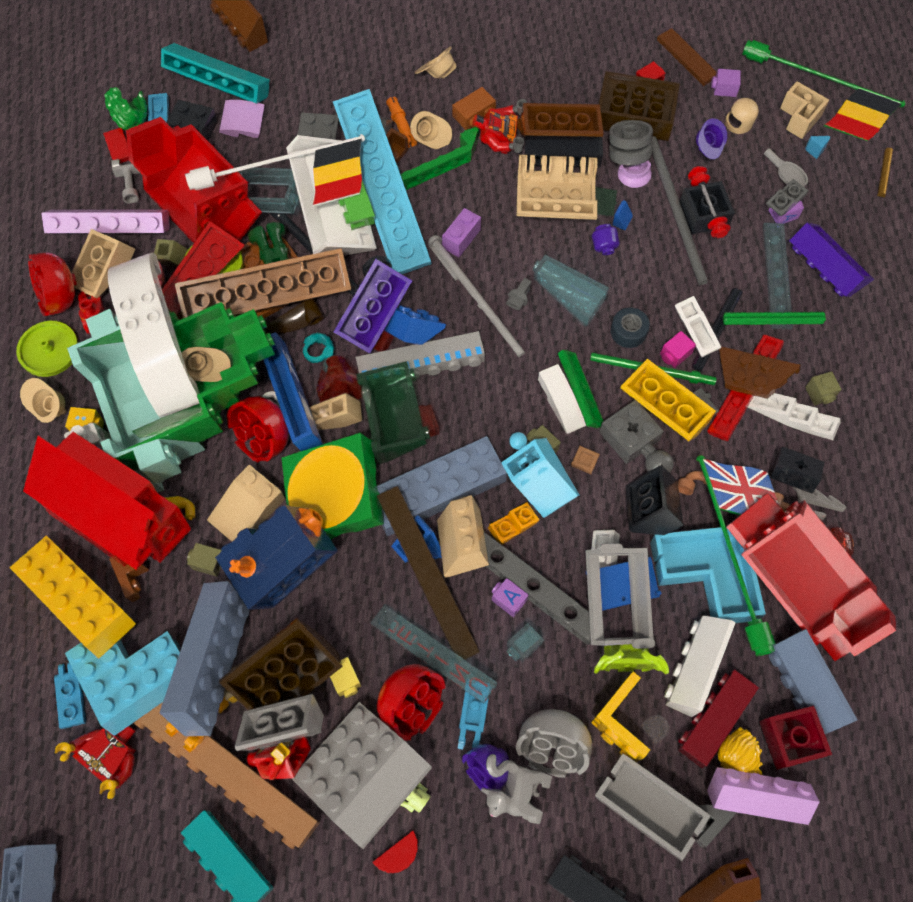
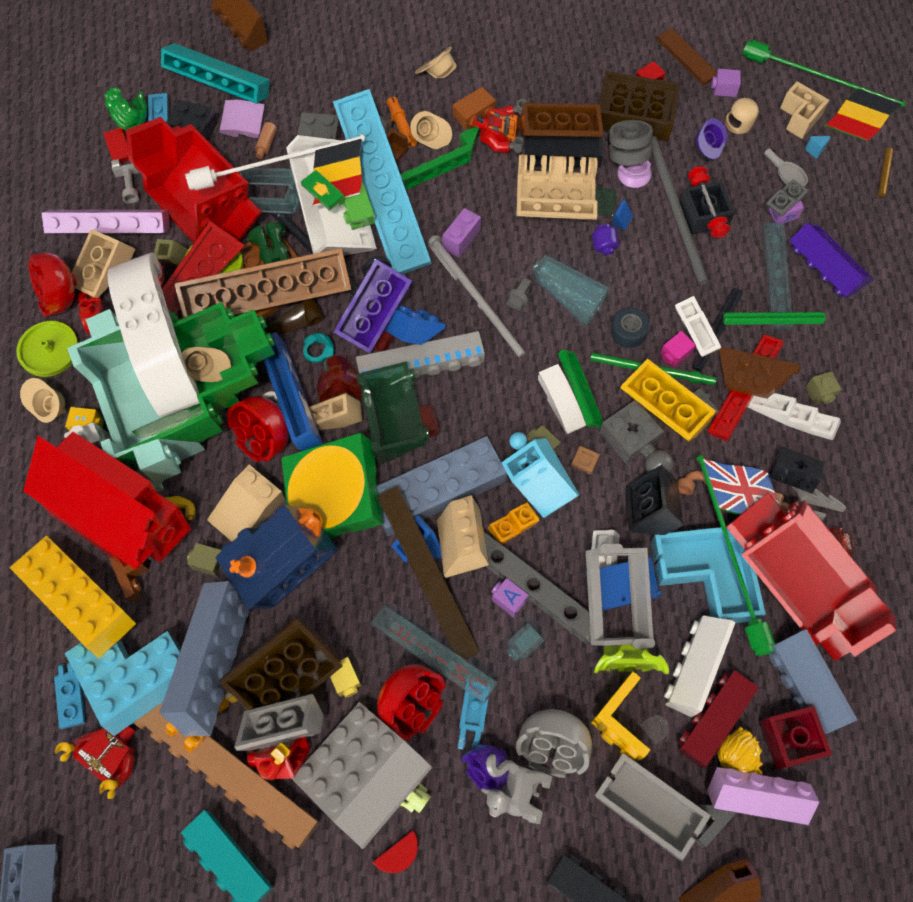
(265, 139): none -> nougat cylinder
(322, 190): none -> green tile

